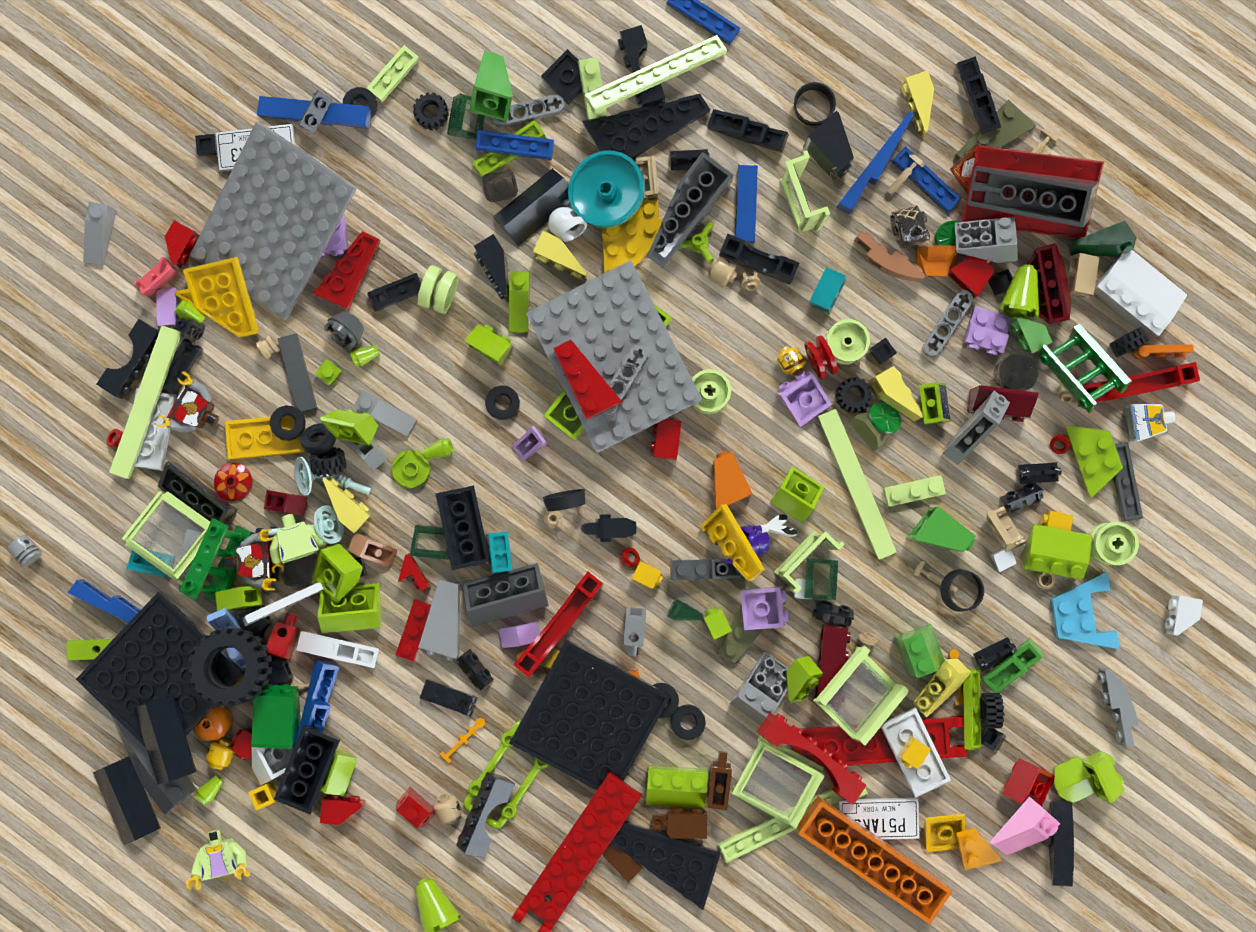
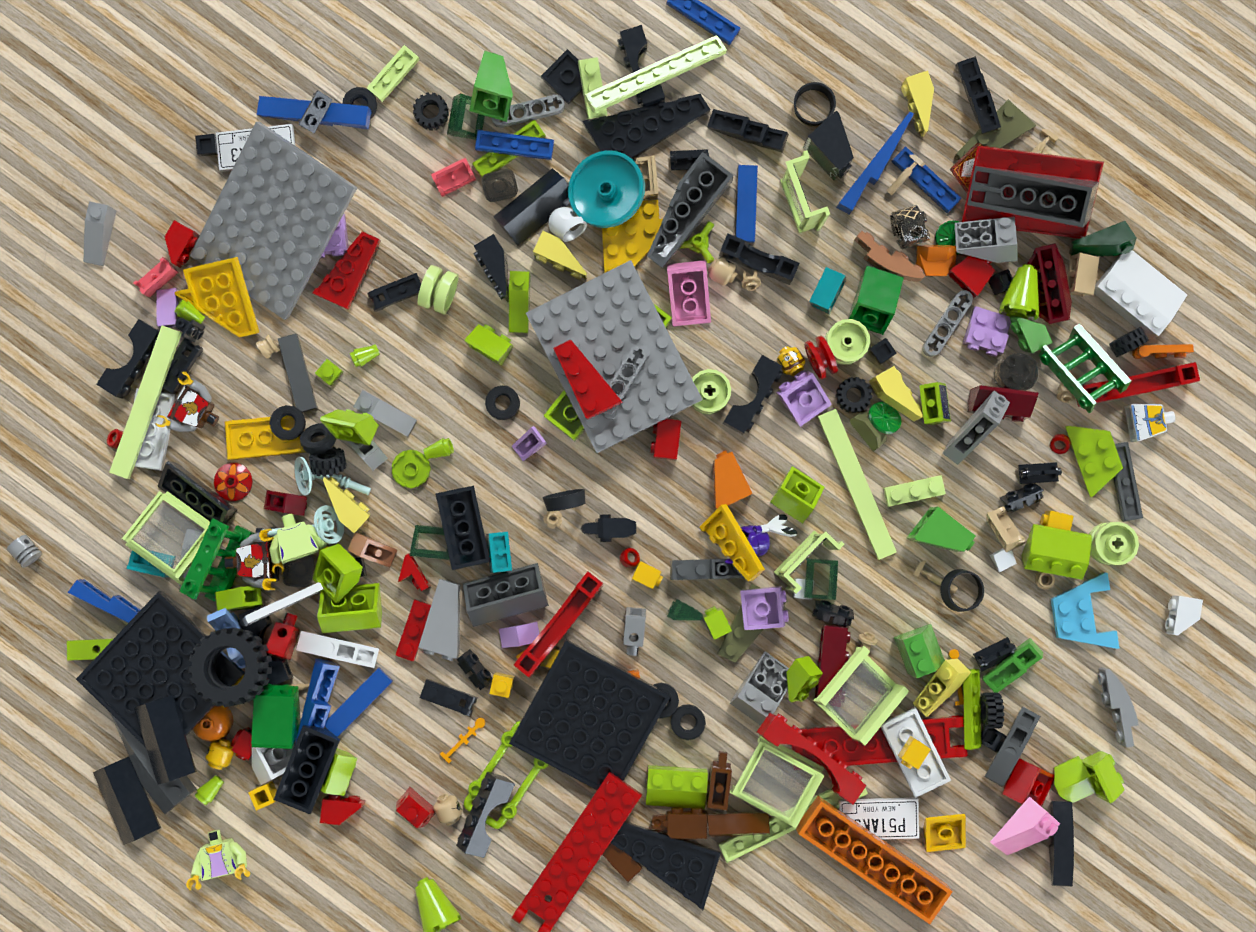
(345, 329): dark grey cone -> none
(358, 702): none -> blue tile
(453, 177): none -> coral hinge
(502, 685): none -> yellow brick
(689, 293): none -> bright pink slope
(738, 824): none -> reddish brown slope
(765, 374): none -> black arch
(876, 299): none -> green slope
(975, 849): light orange wing -> none
(1012, 746): none -> dark grey slope

